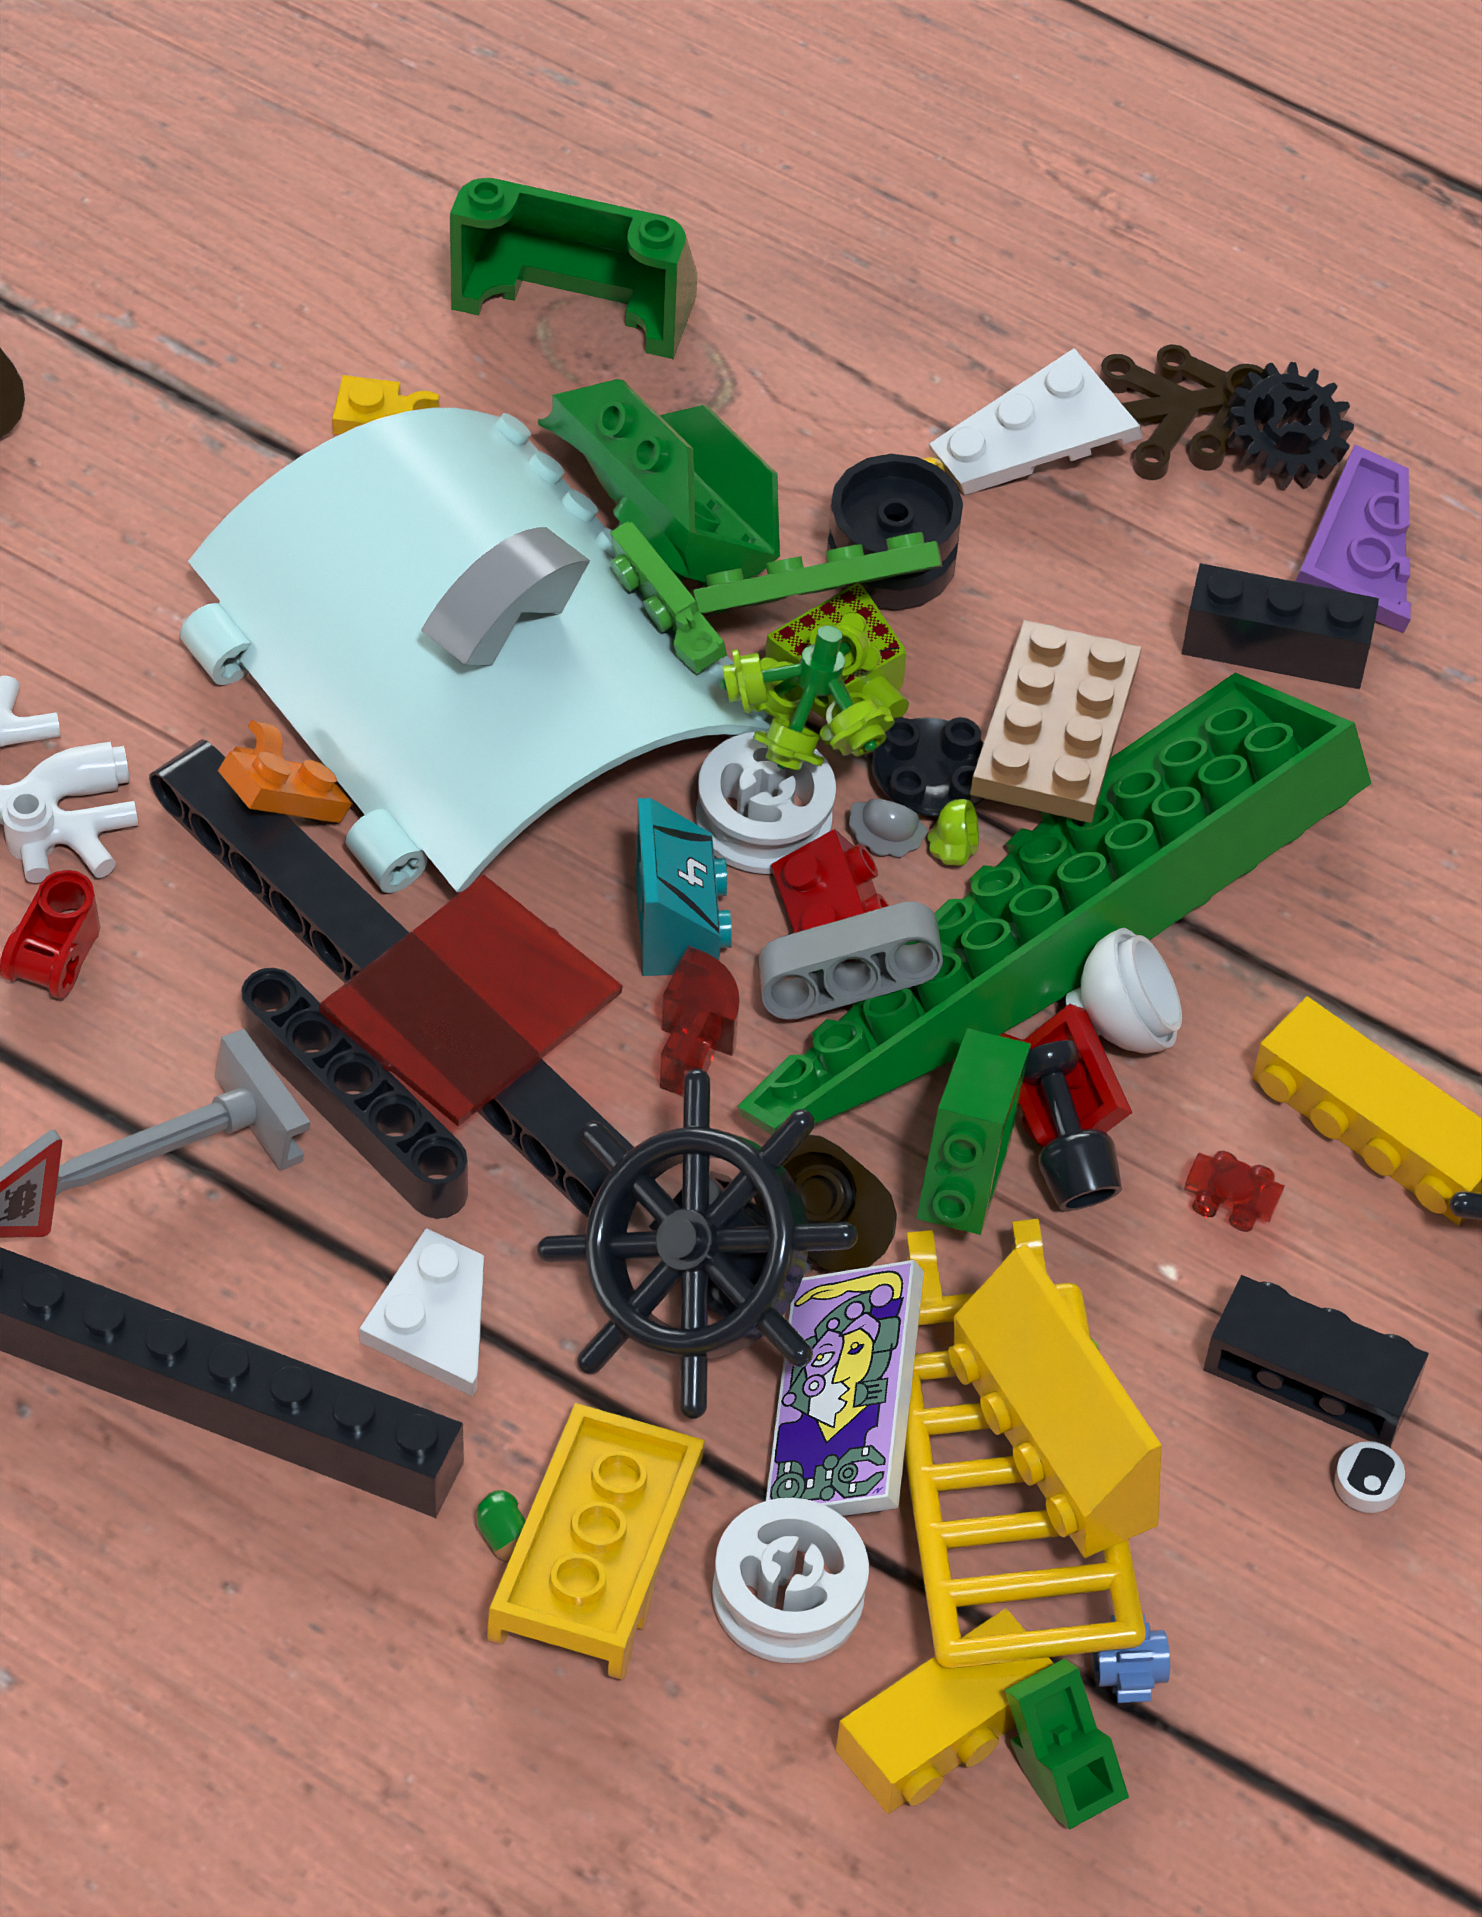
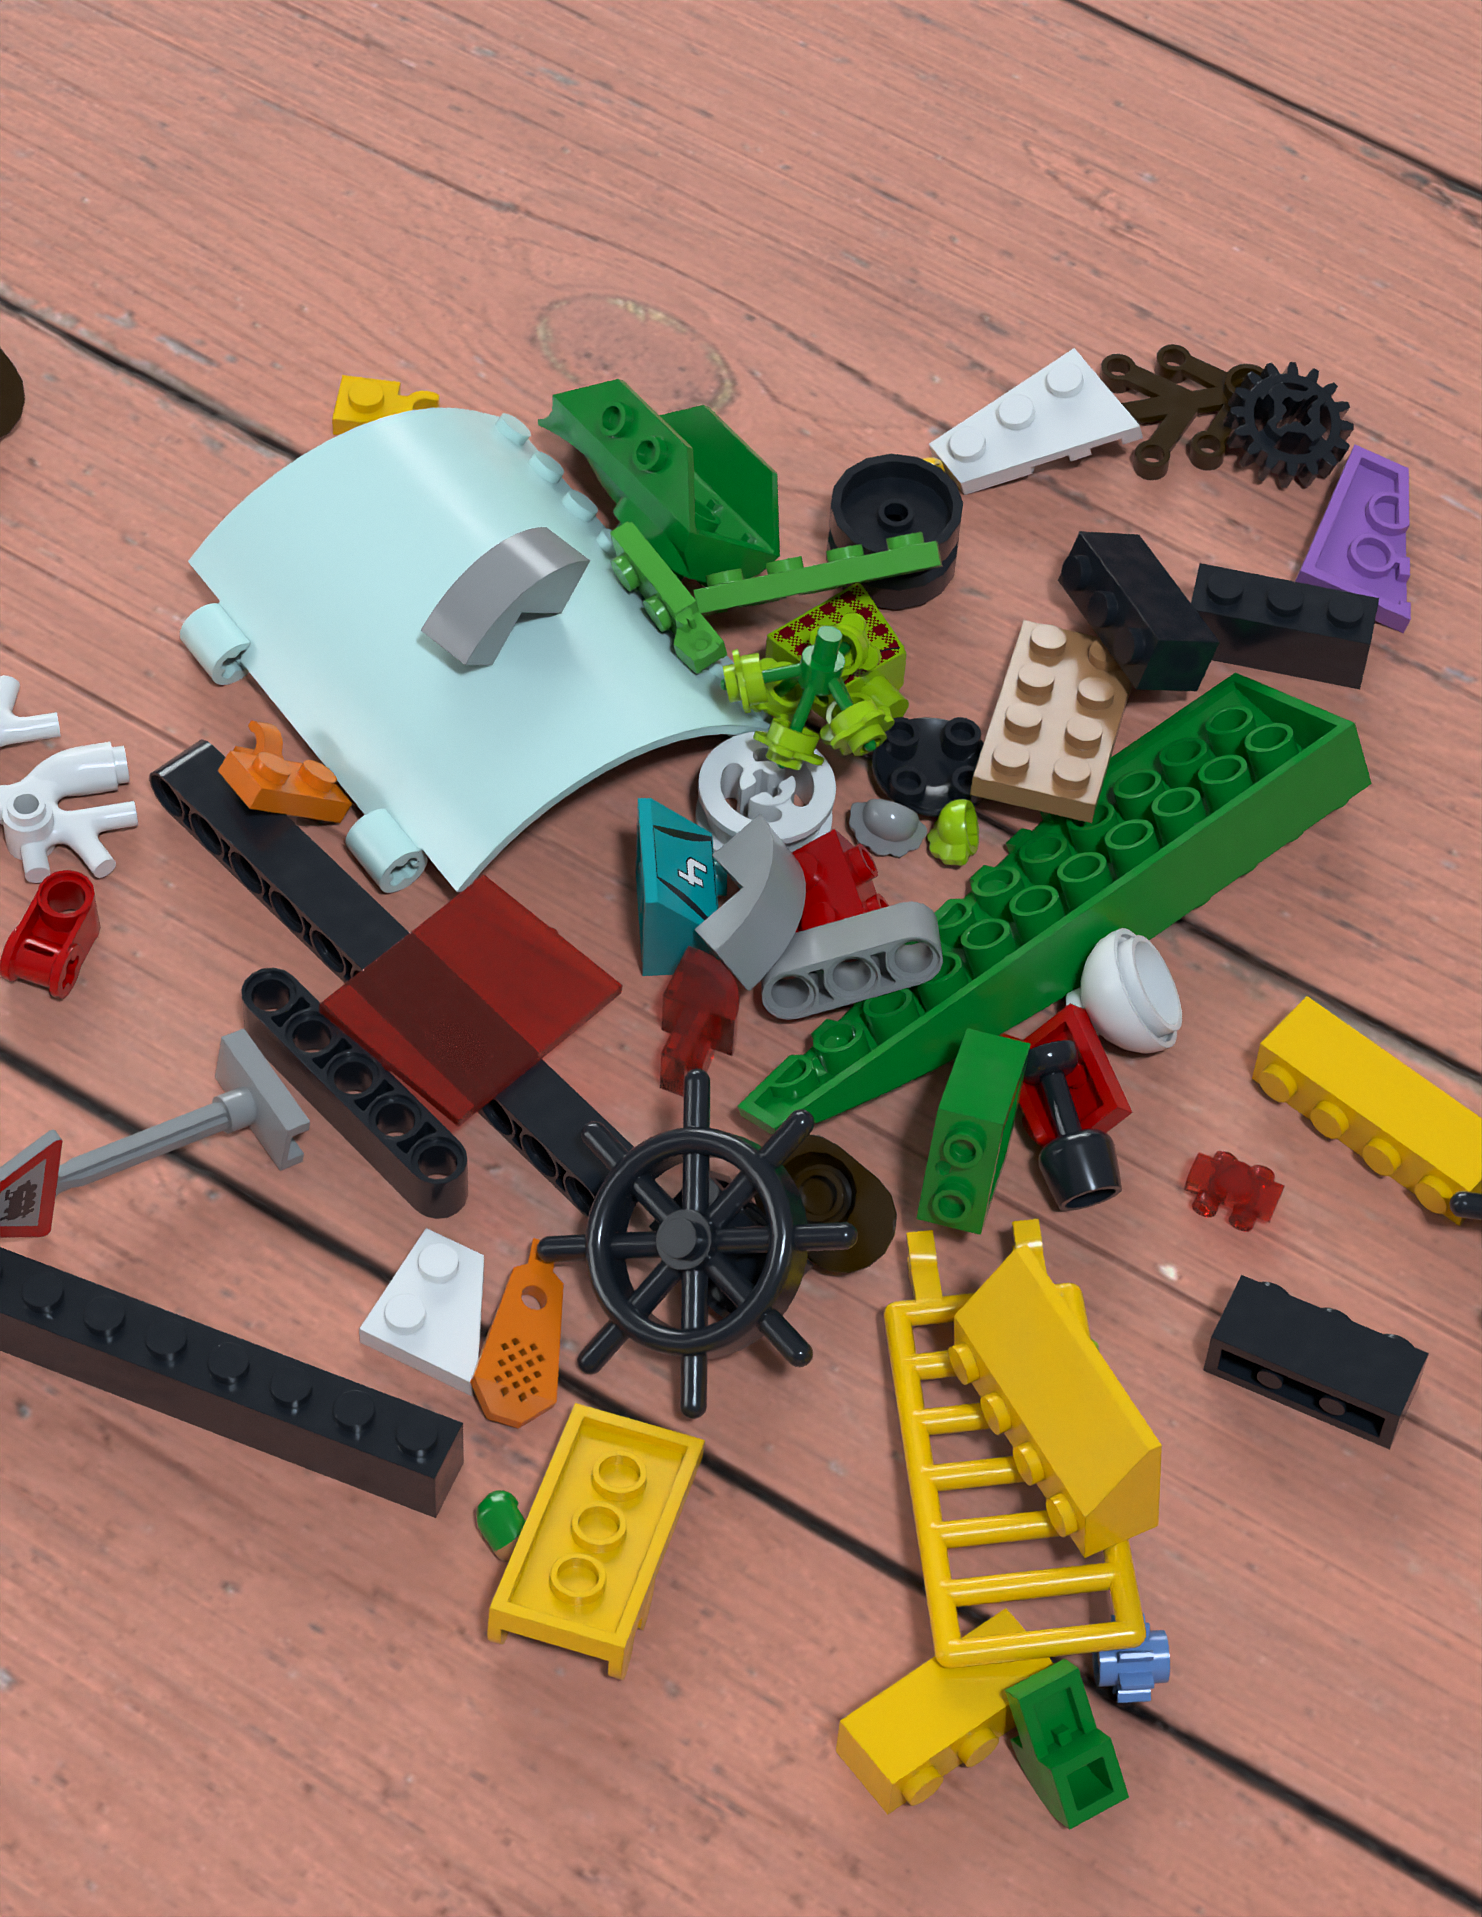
(528, 1330): none -> orange piece
(576, 245): green windscreen -> none
(764, 914): none -> light grey brick
(818, 1606): white wheel -> none
(849, 1407): tile -> none
(1138, 611): none -> black brick
(1369, 1477): white tile -> none

